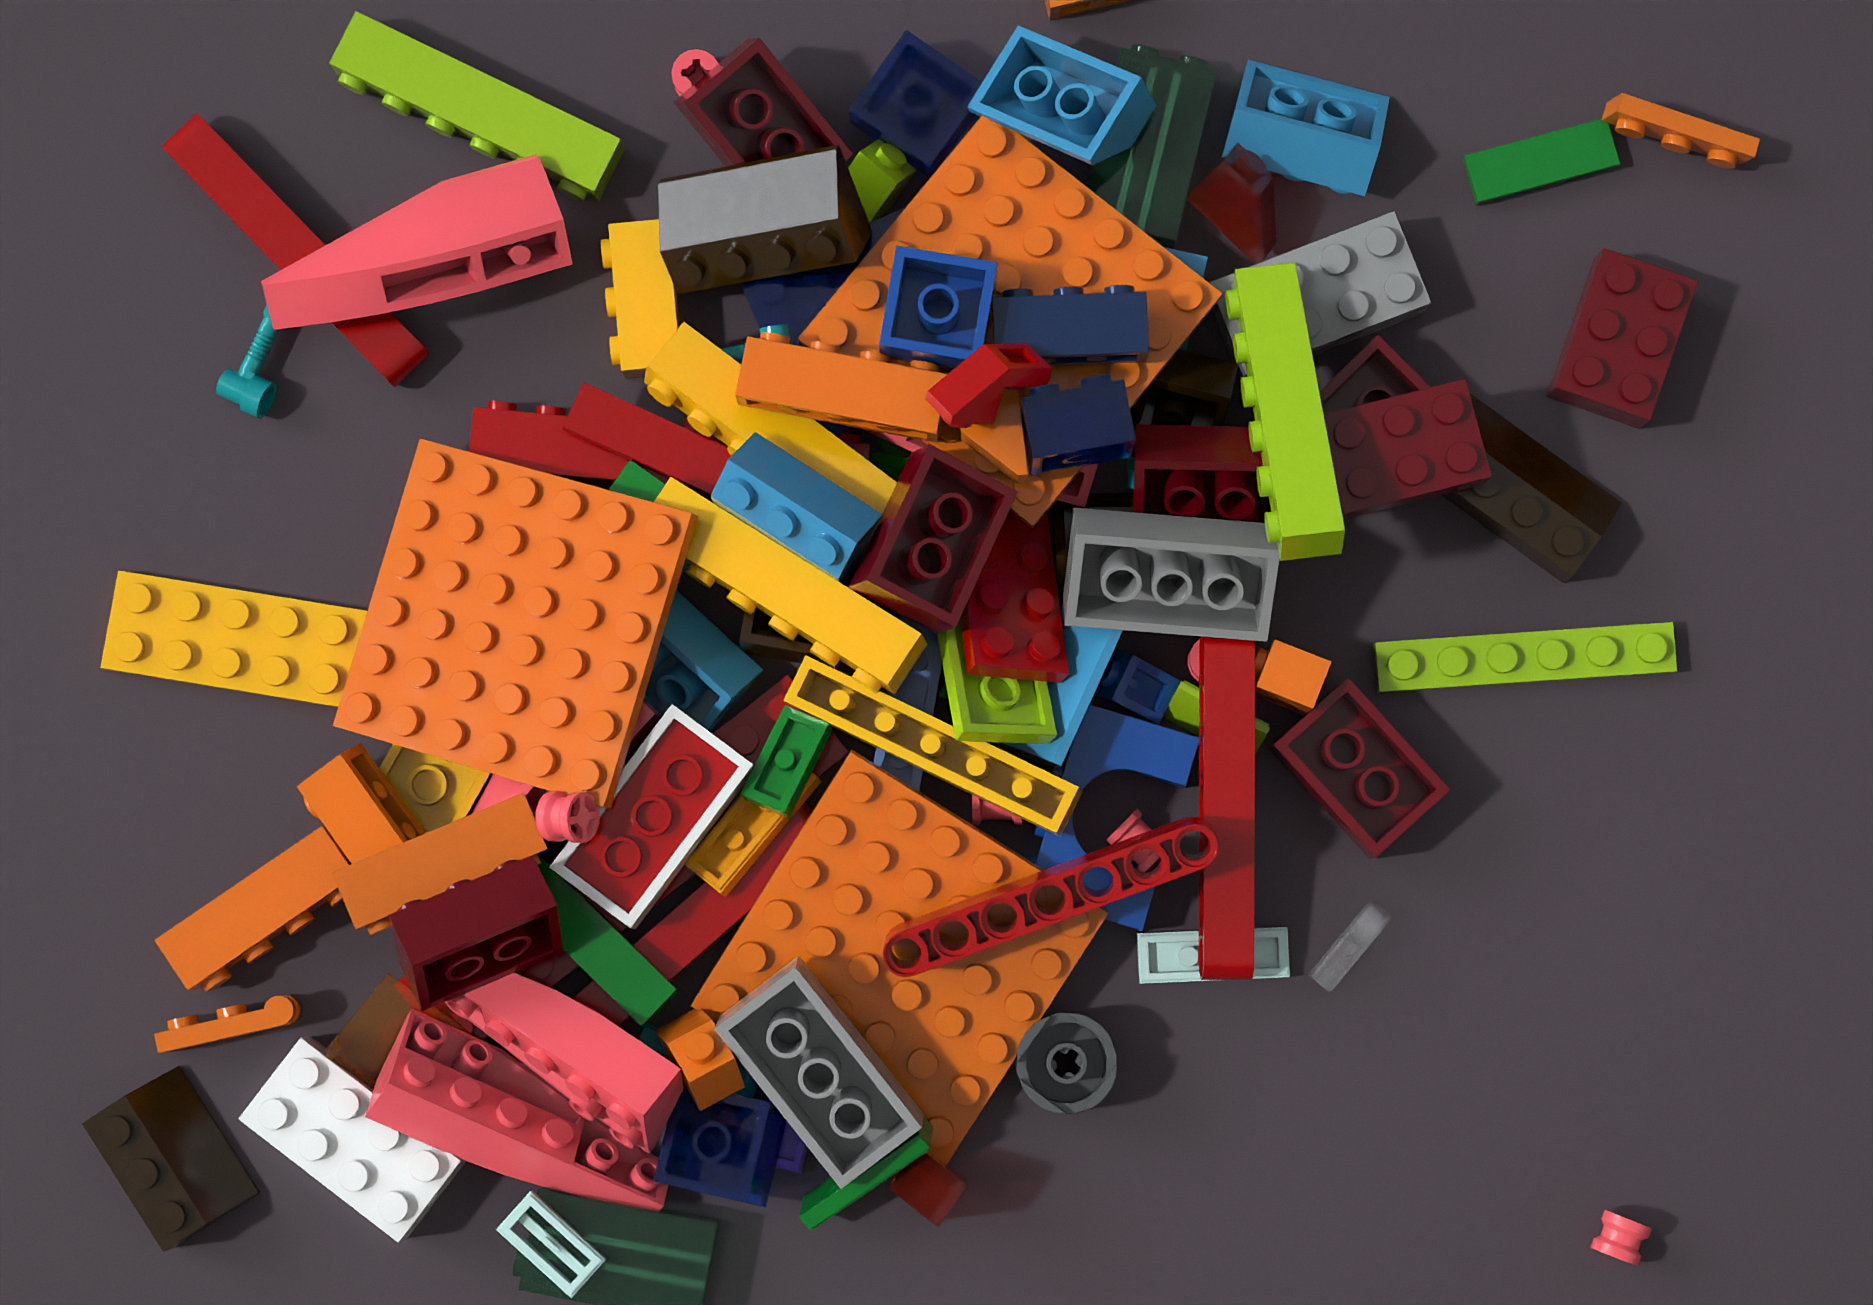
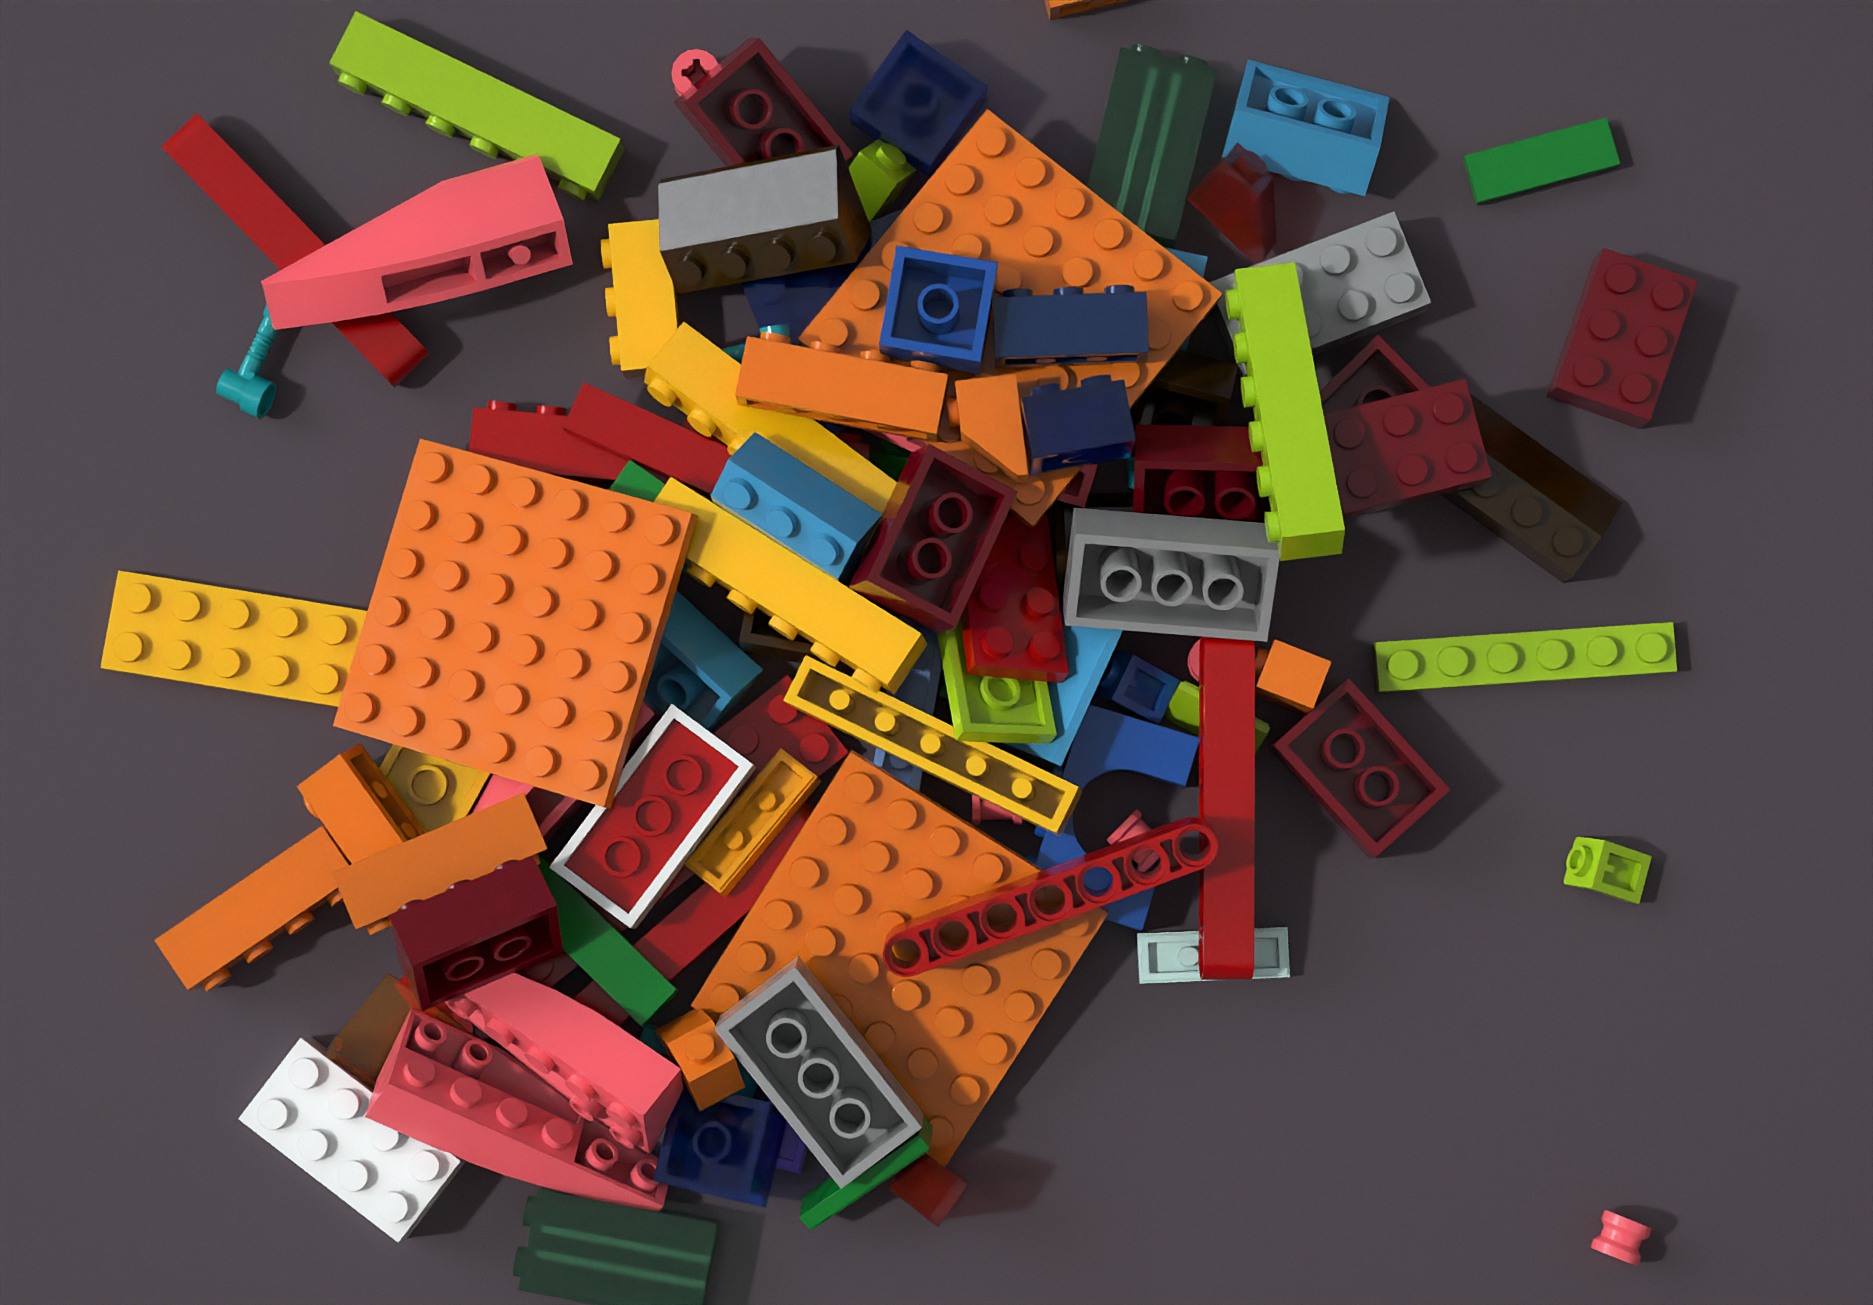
(171, 1158): dark brown slope -> none
(231, 1023): orange plate -> none
(567, 817): coral wheel -> none
(583, 1272): light aqua tile -> none
(786, 761): green plate -> none
(975, 386): red slope -> none
(1063, 98): dark azure slope -> none
(1070, 1091): dark grey brick -> none
(1350, 945): clear piece -> none
(1607, 869): none -> lime bracket
(1679, 131): orange plate -> none

